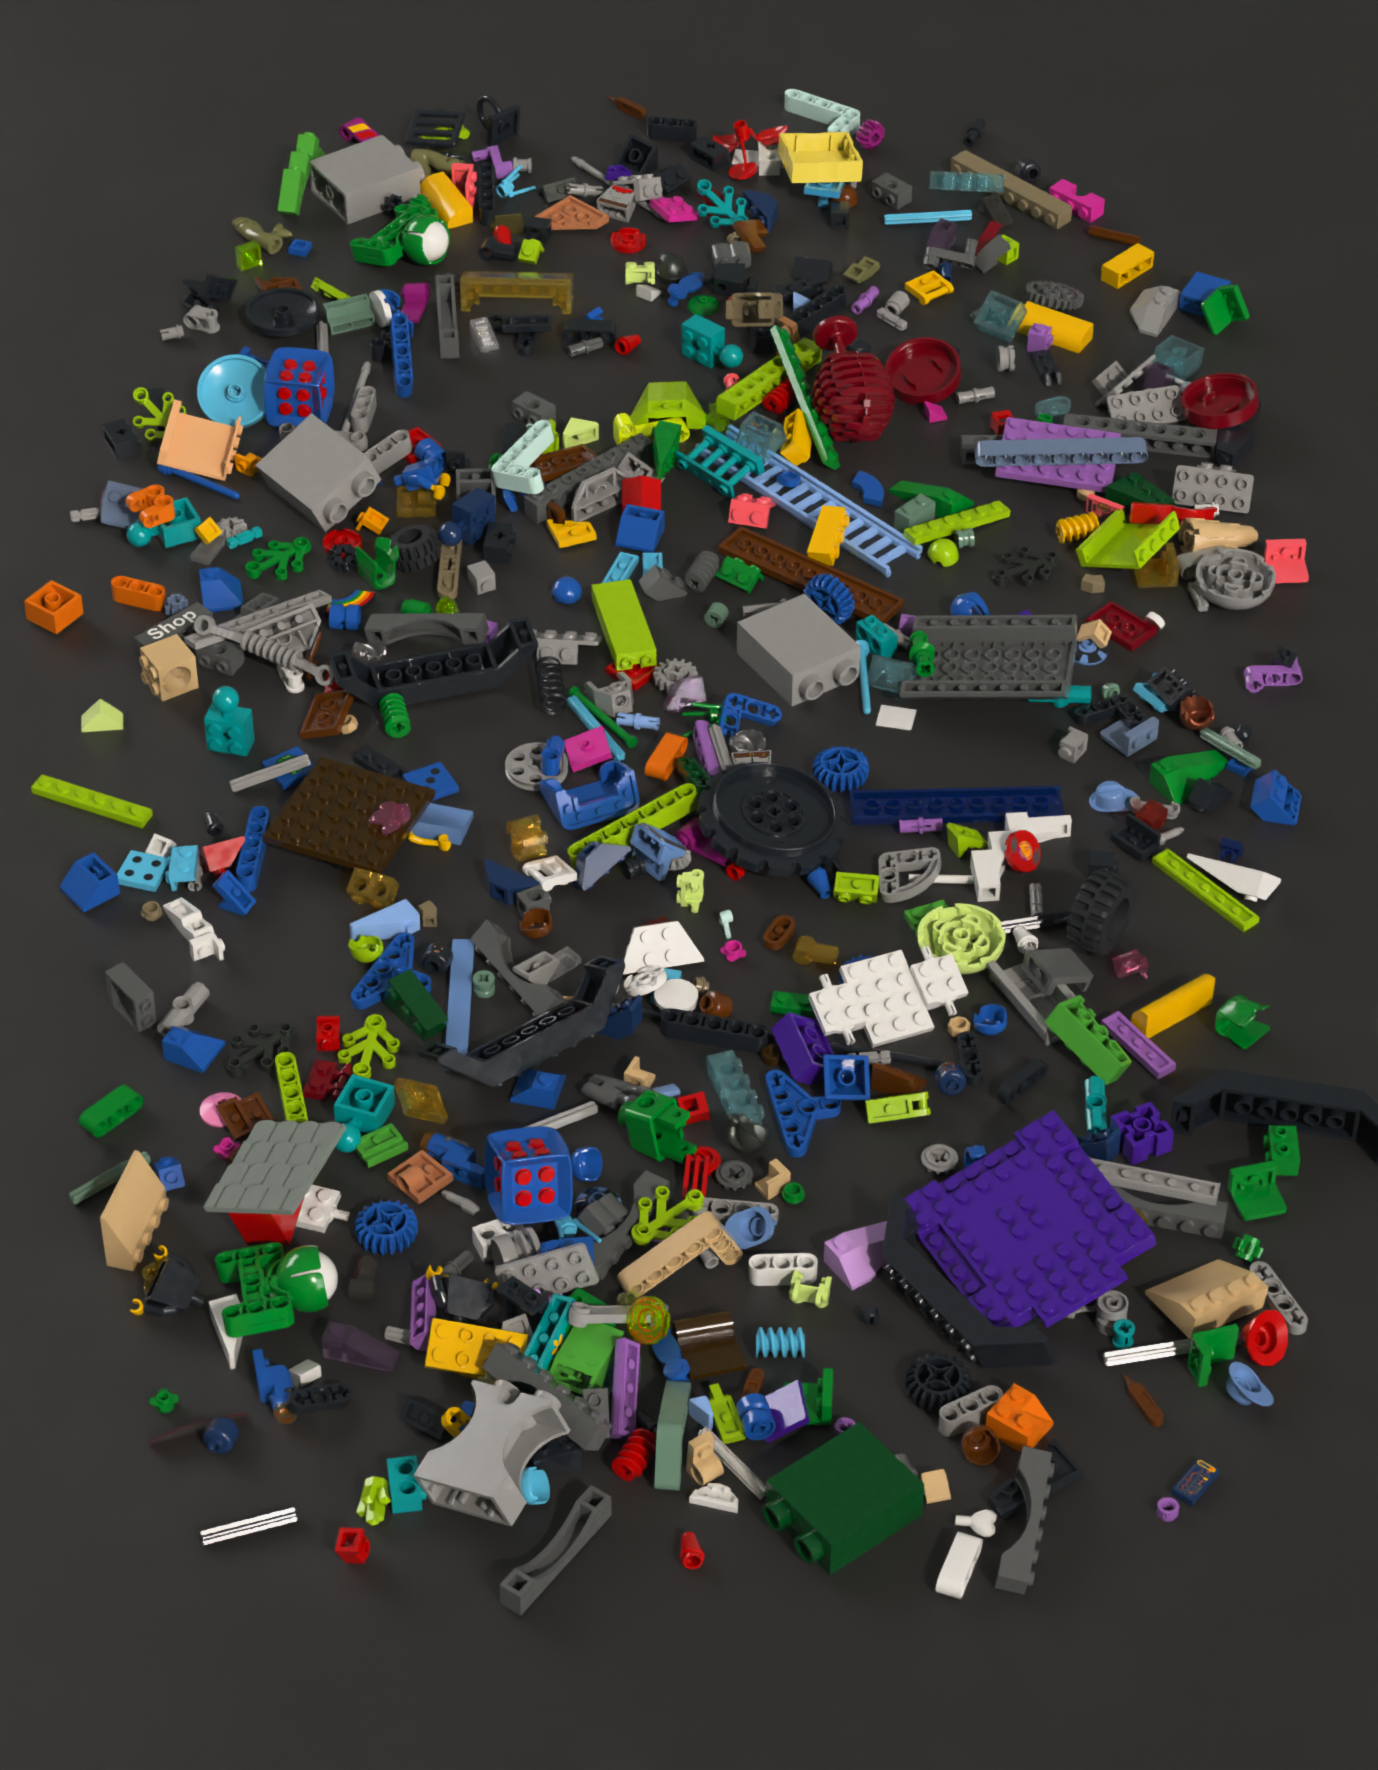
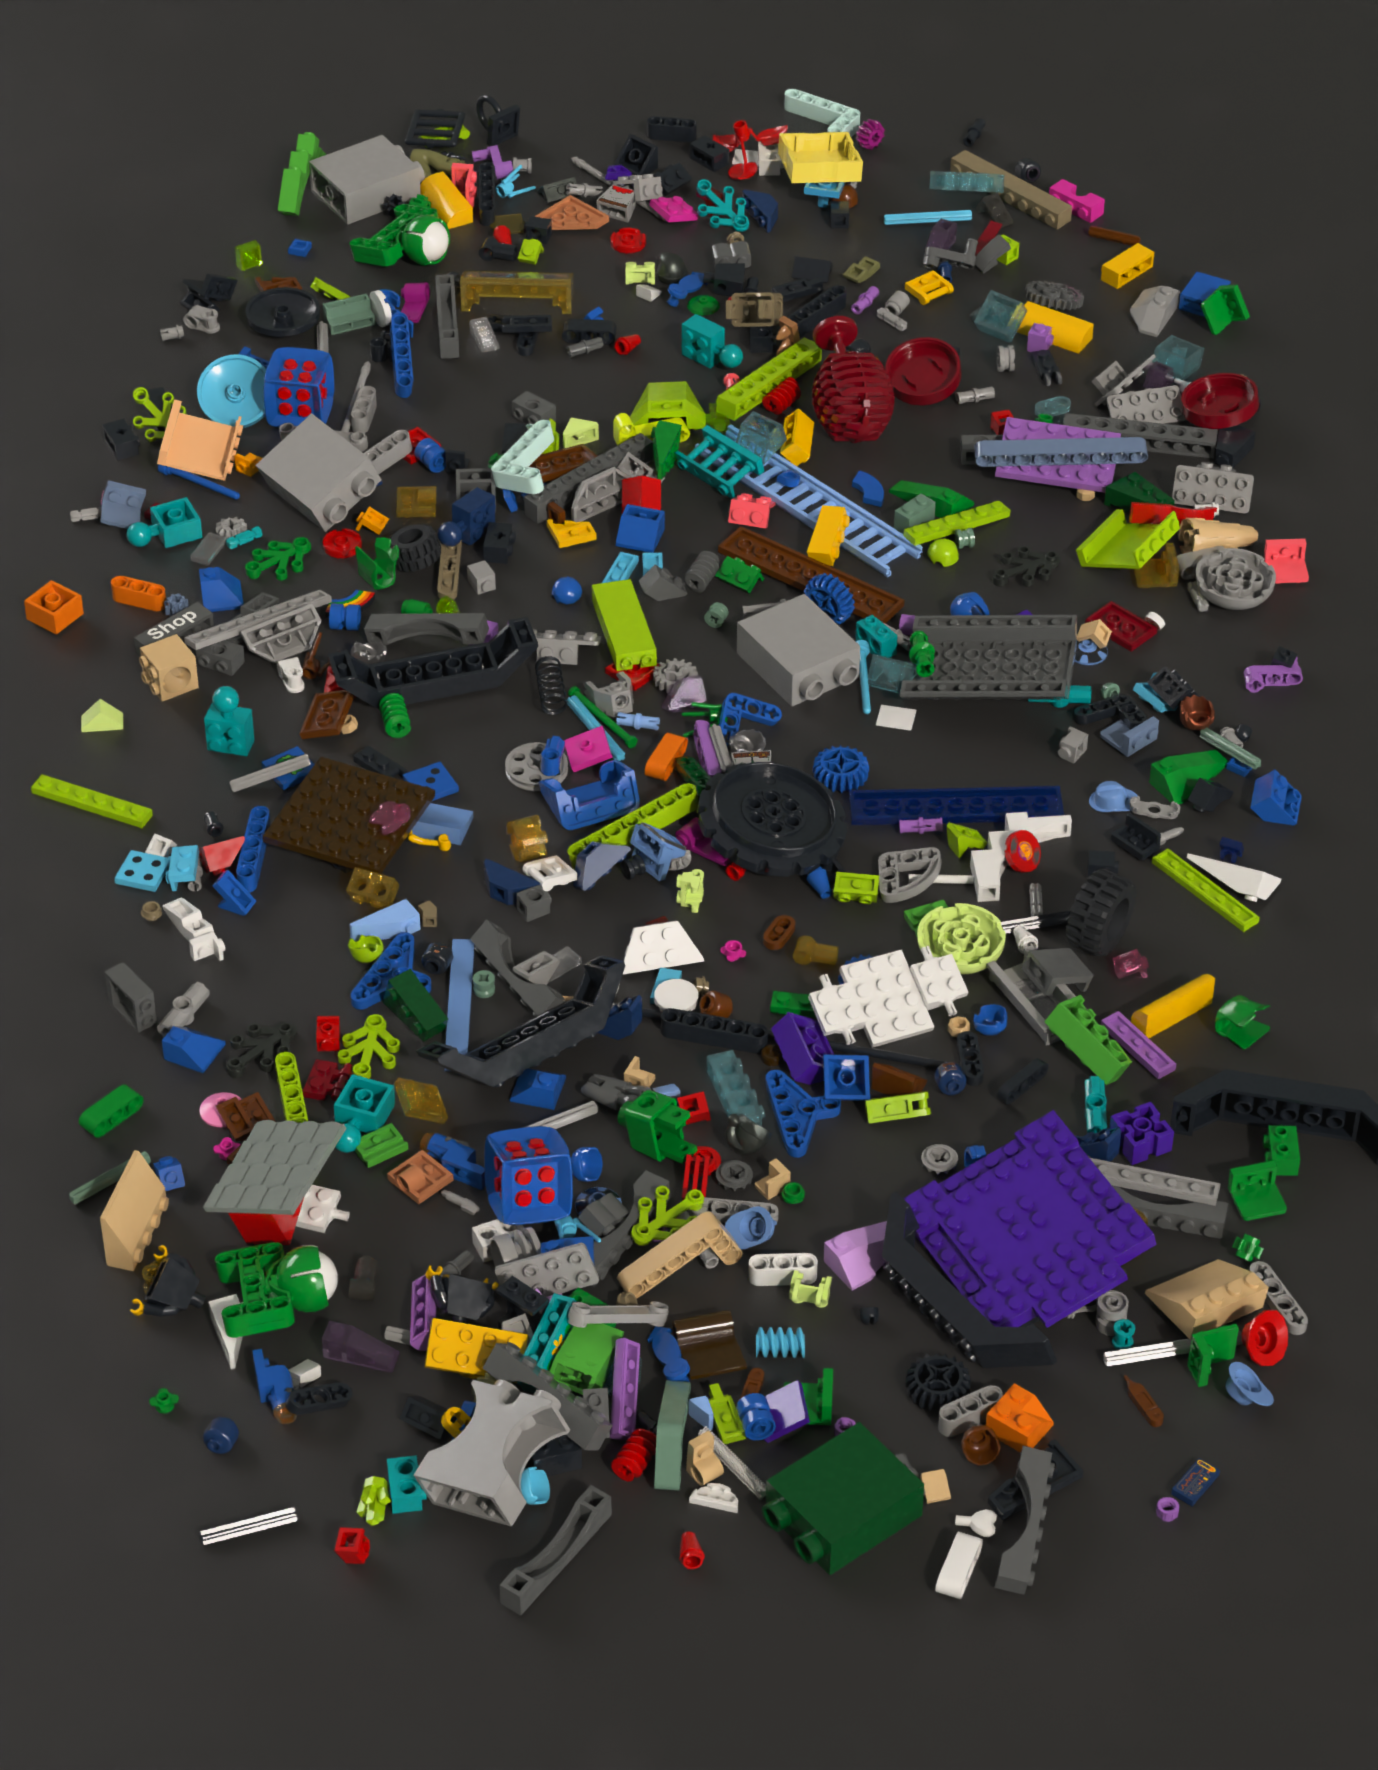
(90, 882): blue slope -> none
(154, 505): orange piece -> none
(208, 530): yellow plate -> none
(241, 1414): dark red sticker -> none
(252, 231): olive piece -> none
(266, 648): light grey piece -> none
(336, 561): black gear -> none
(357, 129): magenta door -> none
(386, 1227): blue gear -> none
(424, 475): blue torso -> none
(536, 923): reddish brown hair -> none
(629, 107): reddish brown piece -> none
(637, 1320): clear neon green tile -> none
(645, 981): white tile -> none
(725, 918): light aqua hand -> none
(750, 232): reddish brown tile -> none
(799, 301): light blue slope -> none
(803, 393): green plate -> none
(883, 1057): light grey axle -> none
(891, 191): dark grey brick -> none
(934, 412): dark pink slope -> none
(1076, 525): yellow piece -> none
(1092, 583): dark tan piece -> none
(1101, 507): coral tile -> none
(1153, 814): clear red brick -> none

